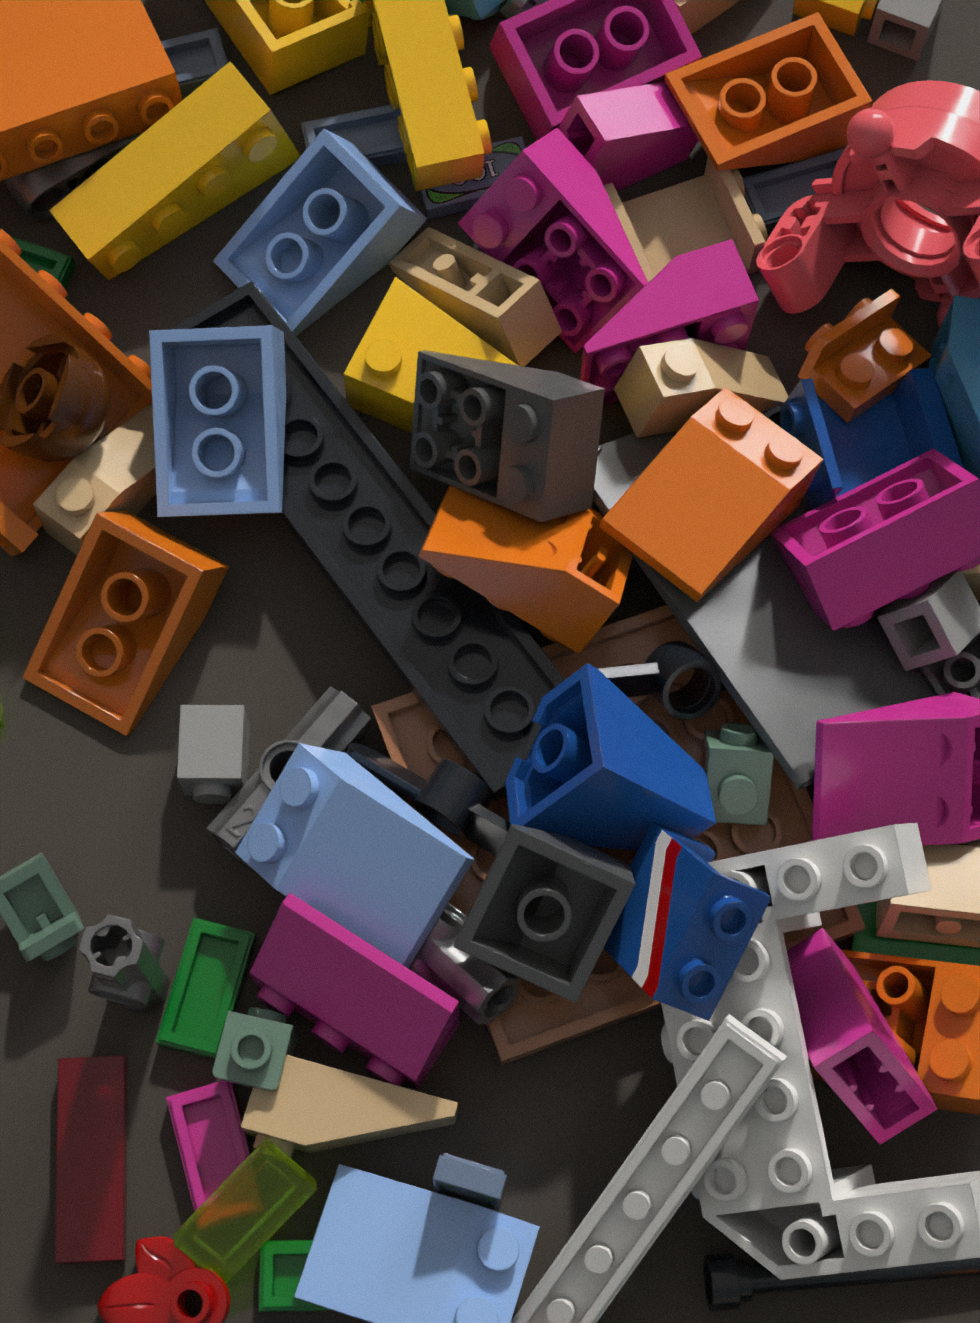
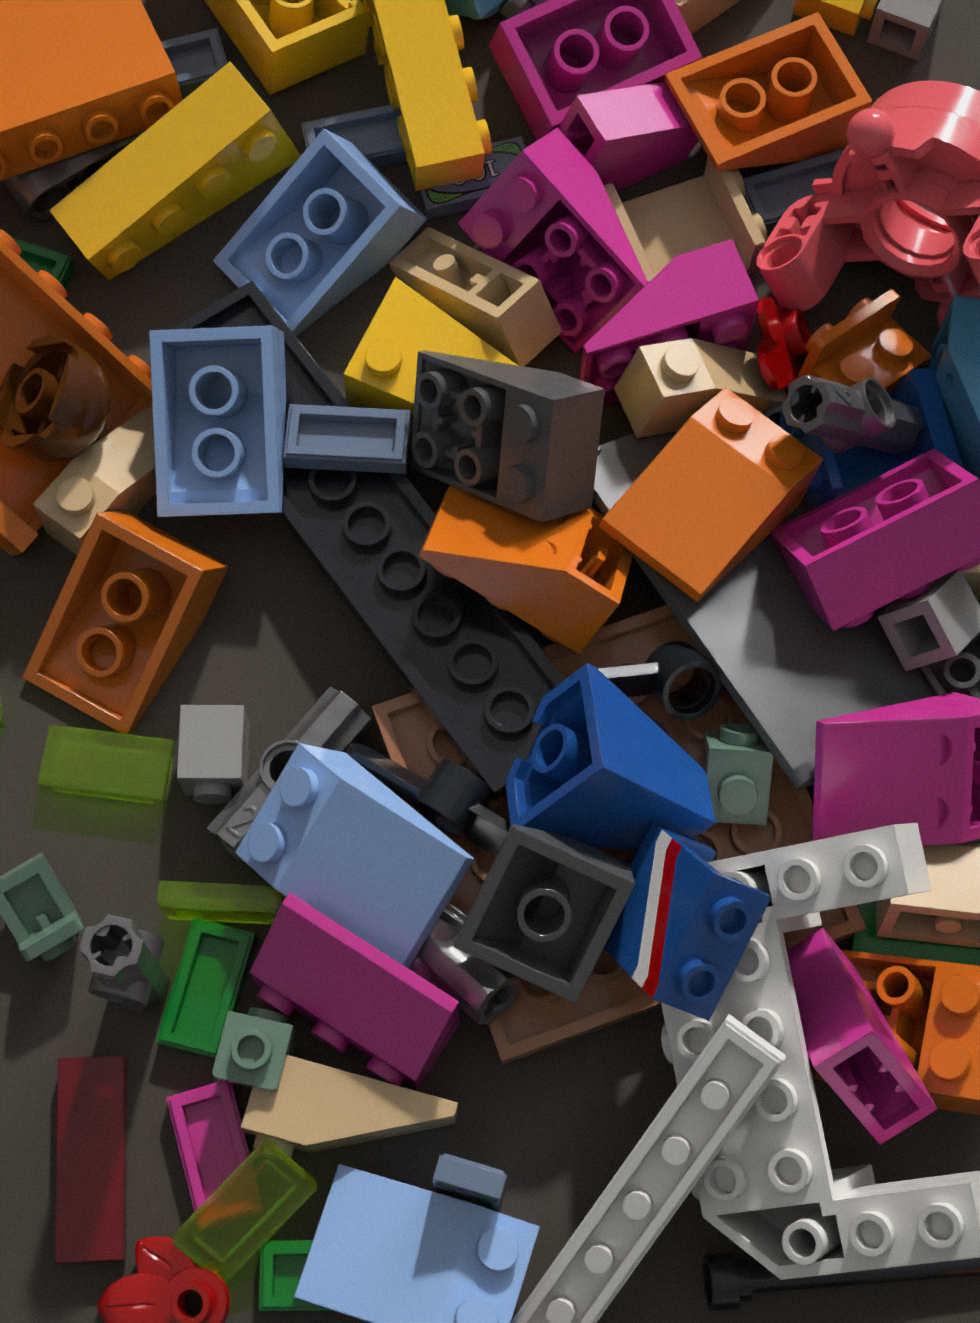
(106, 764): none -> clear neon green tile
(219, 902): none -> clear neon green tile
(347, 438): none -> sand blue tile
(782, 345): none -> red plate
(852, 415): none -> flat silver piece

